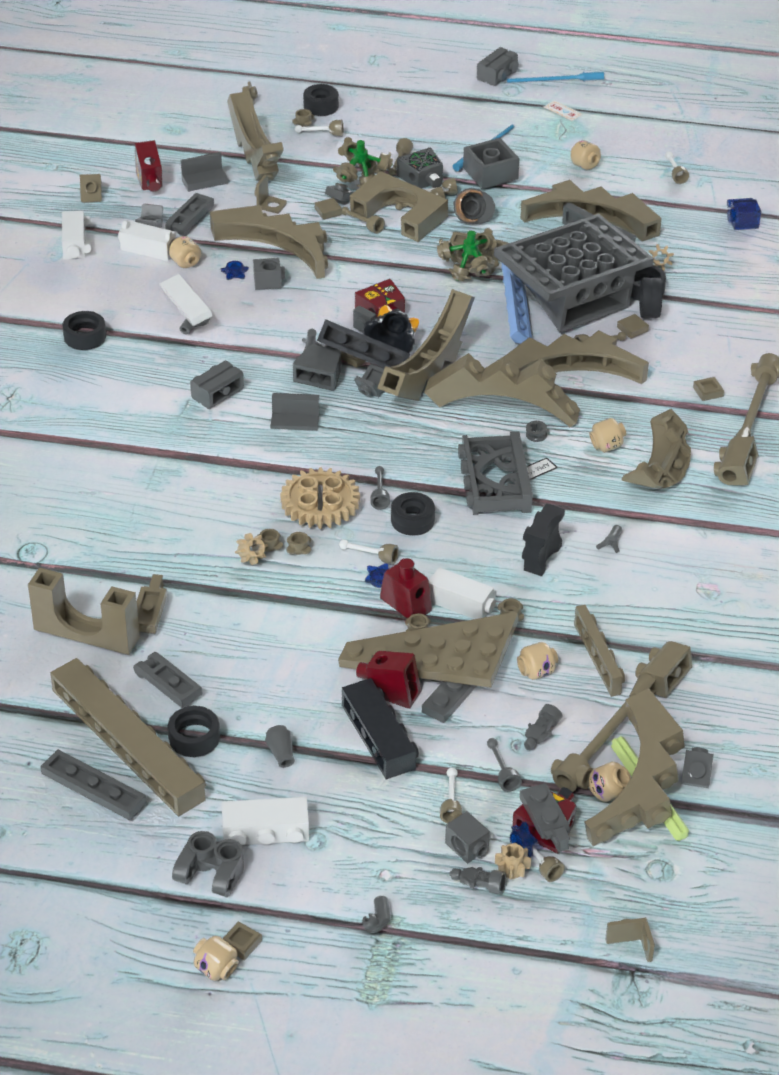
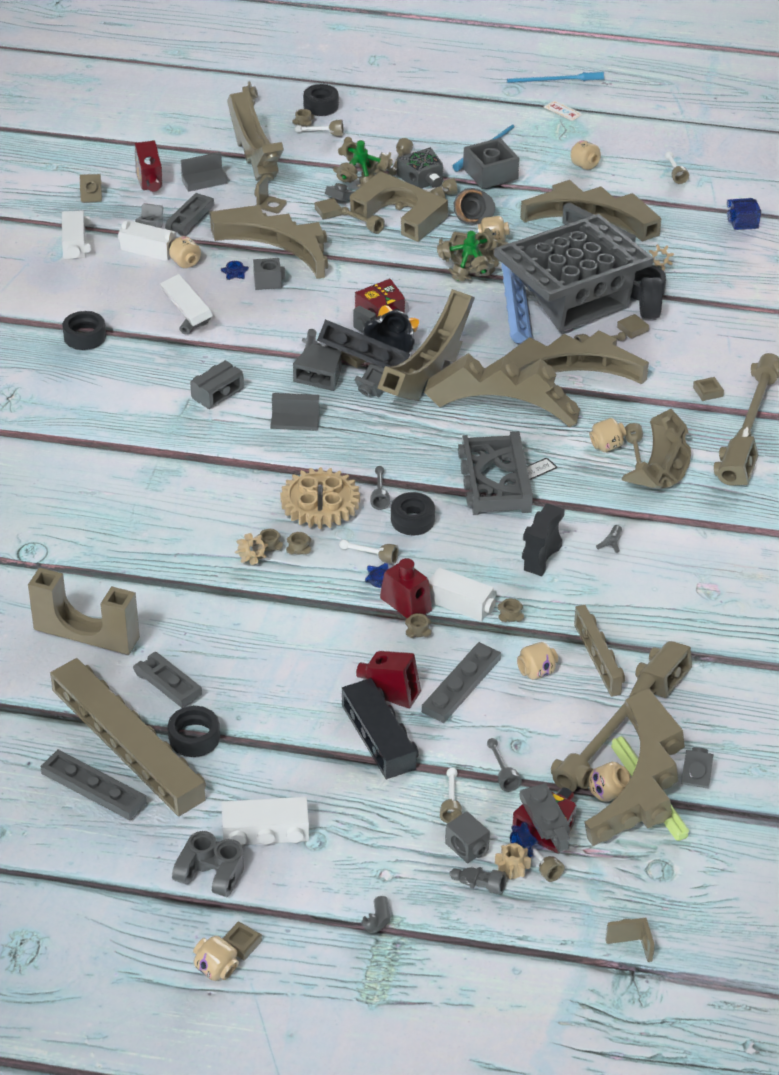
(151, 604): dark tan hinge -> none
(280, 743): dark grey cone -> none
(451, 652): dark tan wing -> none
(497, 66): dark grey brick -> none
(498, 226): none -> tan head
(536, 733): dark grey piece -> none
(538, 426): dark grey bush -> none
(634, 438): none -> dark tan hinge

